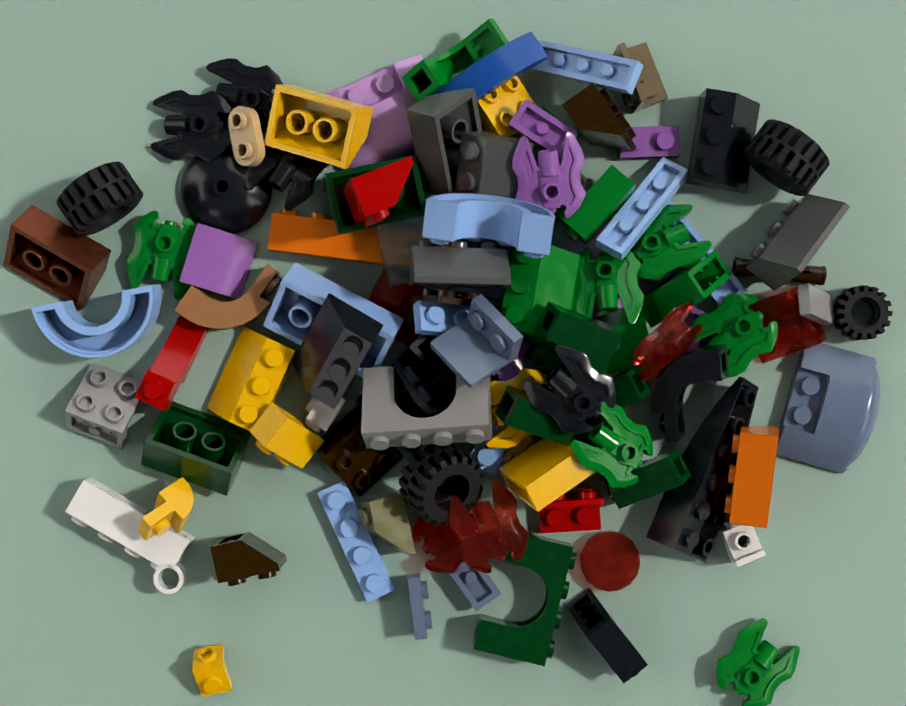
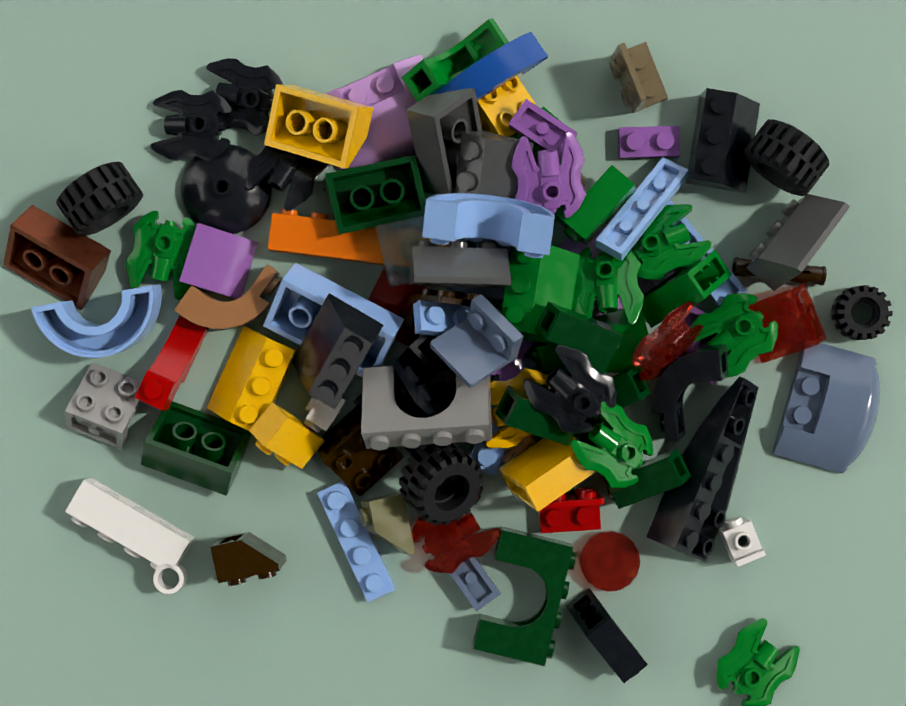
(170, 510): yellow brick -> none
(211, 670): yellow bracket -> none
(246, 133): tan plate -> none
(377, 191): red slope -> none
(421, 619): sand blue plate -> none
(491, 531): clear red piece -> none
(589, 67): light blue plate -> none
(598, 119): dark brown slope -> none
(752, 475): orange slope -> none
(816, 305): light grey tile -> none

